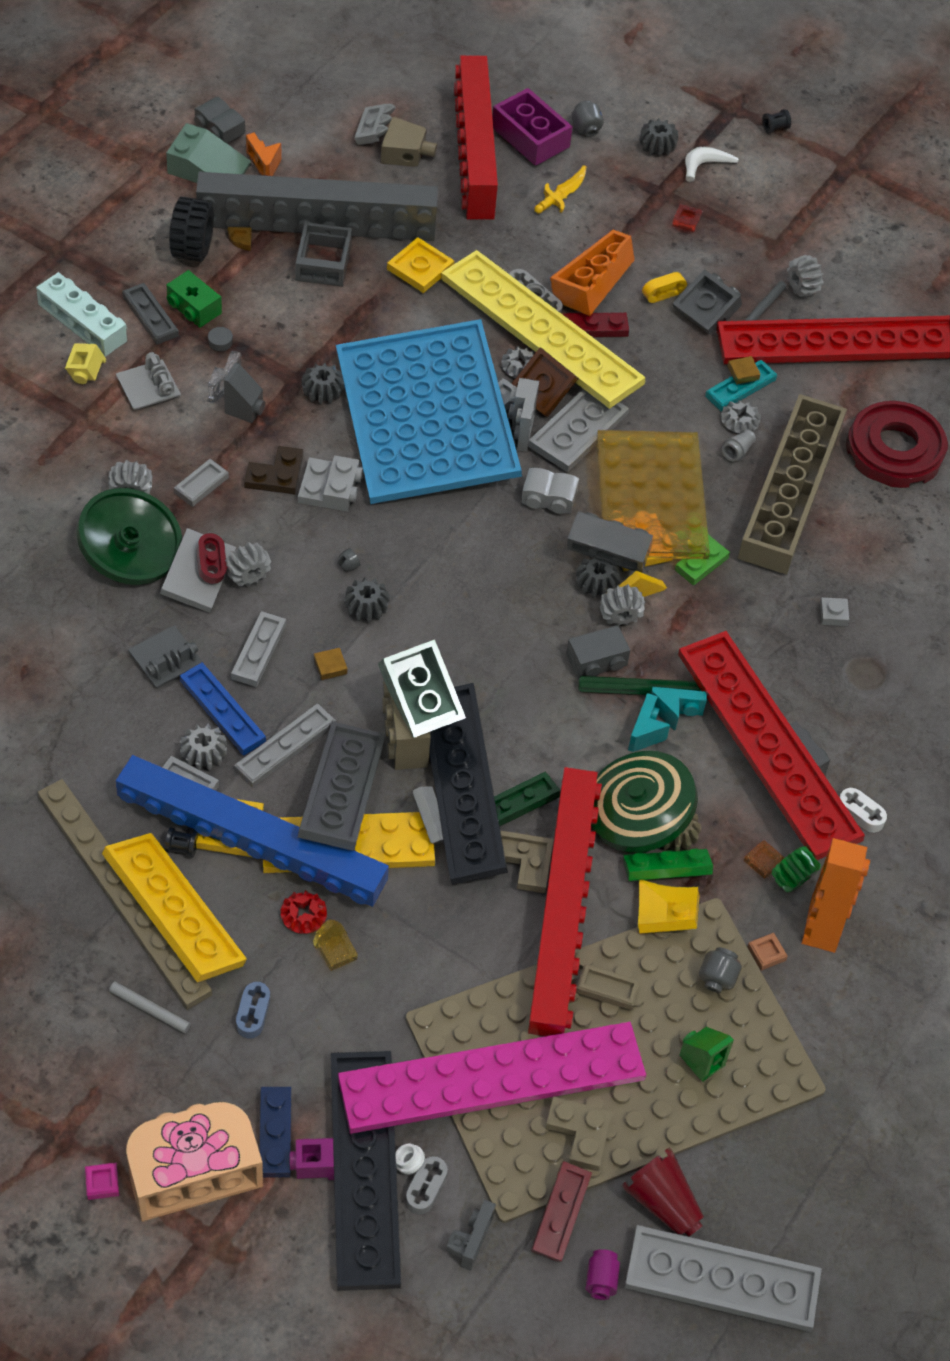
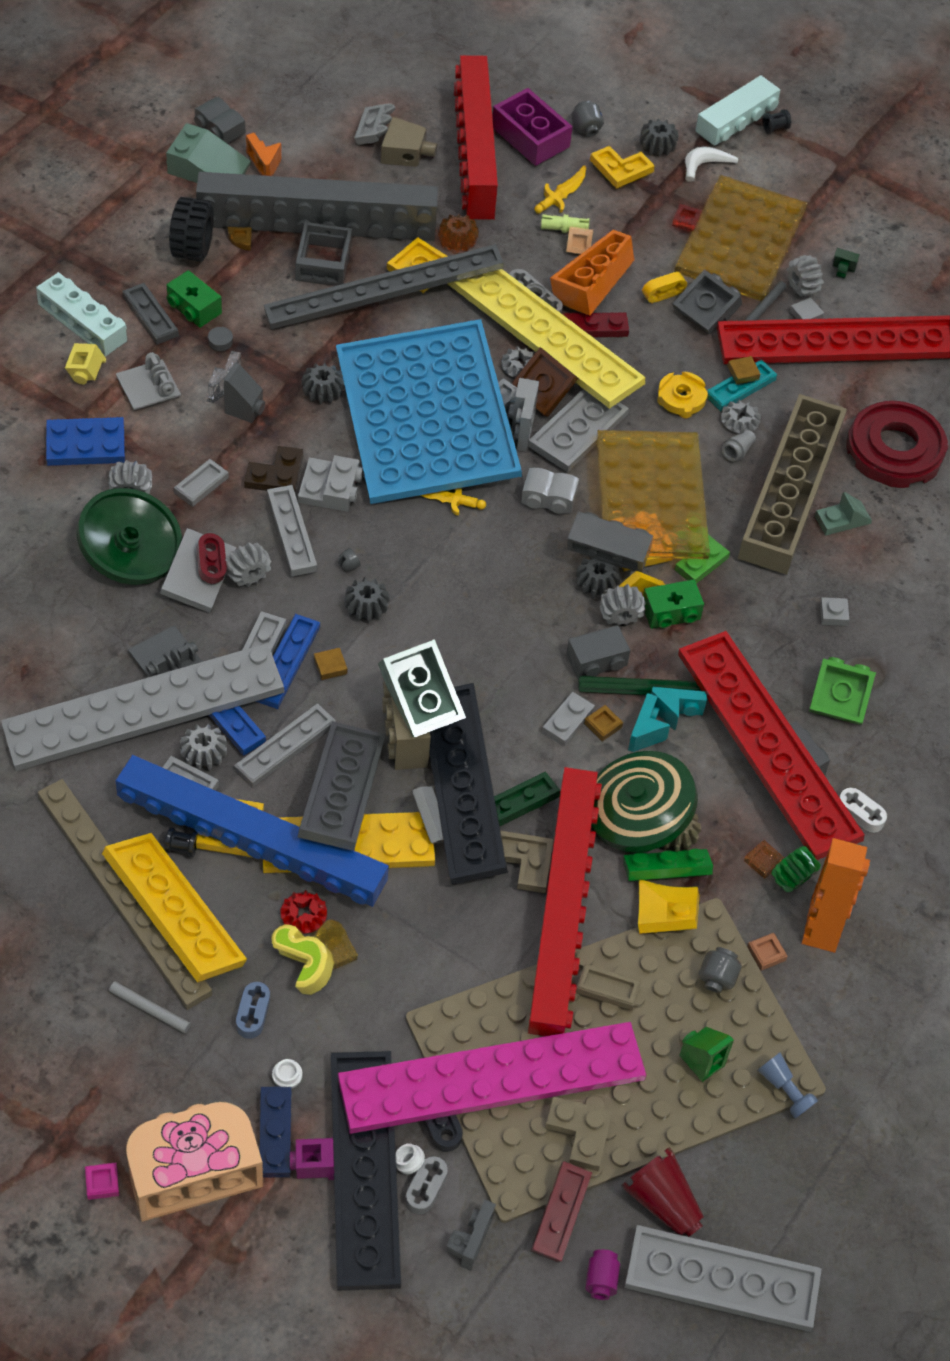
(85, 441): none -> blue plate
(142, 706): none -> light grey plate
(287, 1073): none -> white plate
(292, 530): none -> light grey plate
(292, 653): none -> blue tile
(307, 950): none -> light yellow animal
(383, 286): none -> dark grey plate
(445, 1125): none -> black plate
(456, 499): none -> yellow piece
(458, 233): none -> clear orange gear
(563, 223): none -> yellowish green pin
(568, 719): none -> light grey plate
(579, 240): none -> light nougat tile
(603, 723): none -> pearl gold tile
(620, 170): none -> yellow plate
(673, 604): none -> green brick
(679, 404): none -> yellow plate
(737, 110): none -> light aqua brick
(742, 236): none -> clear yellow plate
(779, 1075): none -> sand blue piece
(806, 310): none -> light grey tile
(842, 690): none -> bright green plate
(844, 516): none -> sand green slope
(845, 262): none -> dark green tile

